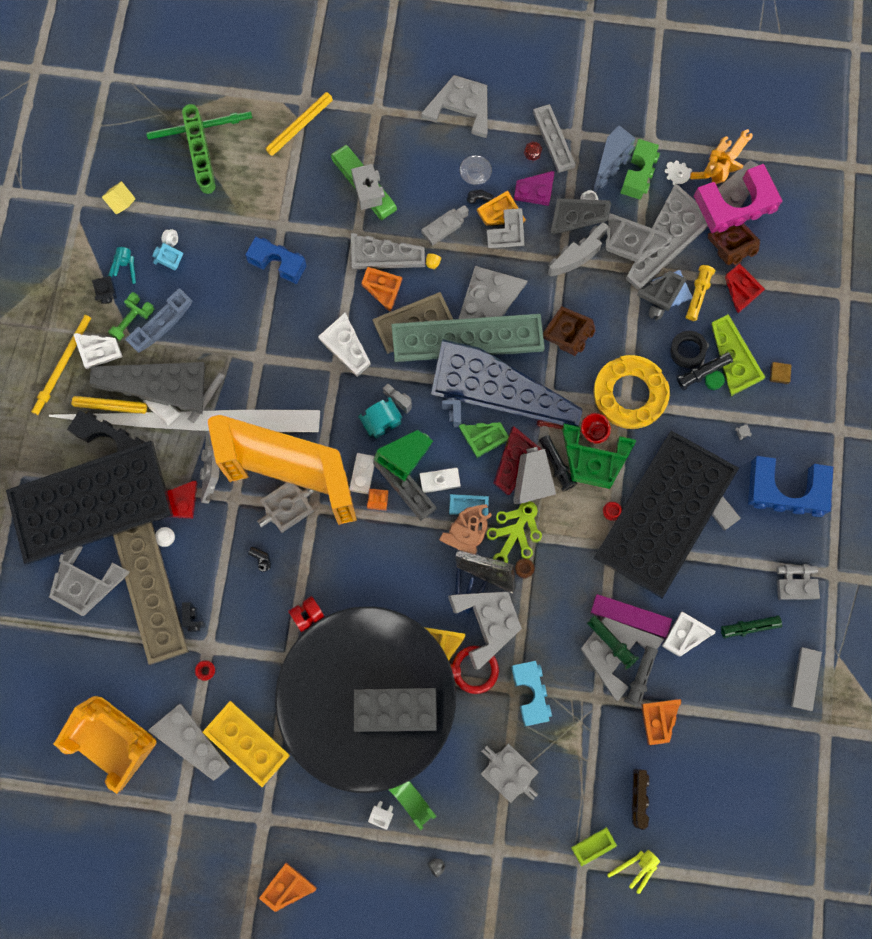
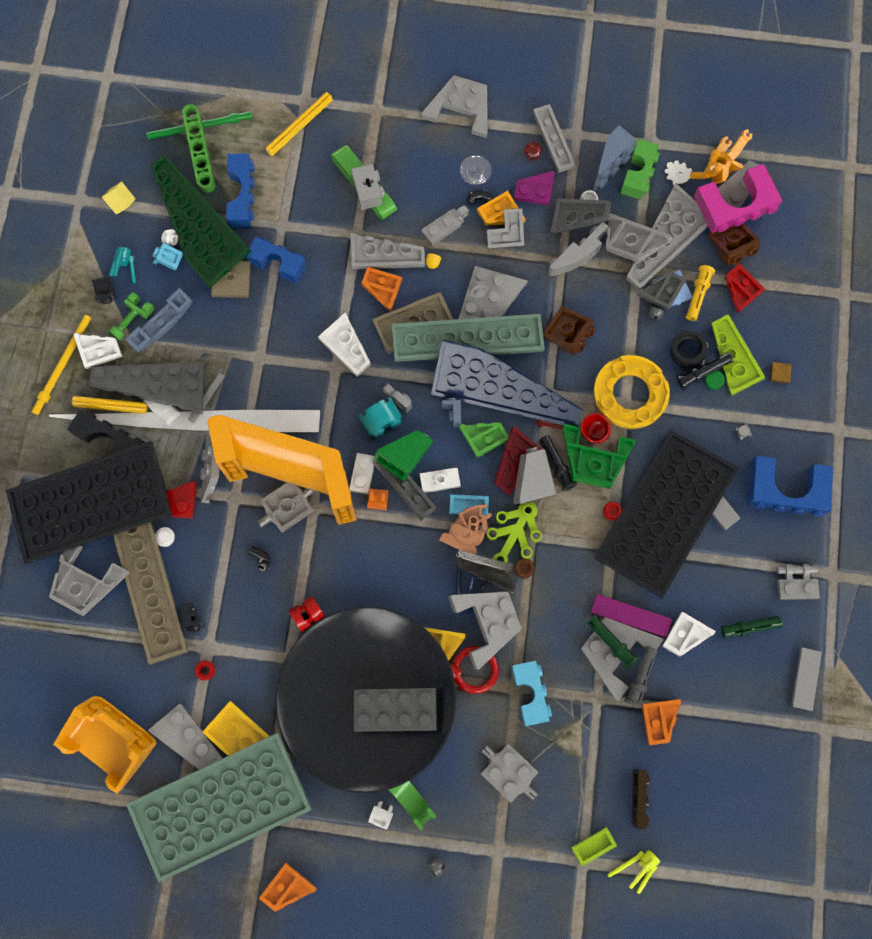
(204, 236): none -> dark green wing
(218, 807): none -> sand green plate
(235, 283): none -> dark tan plate
(239, 210): none -> blue arch

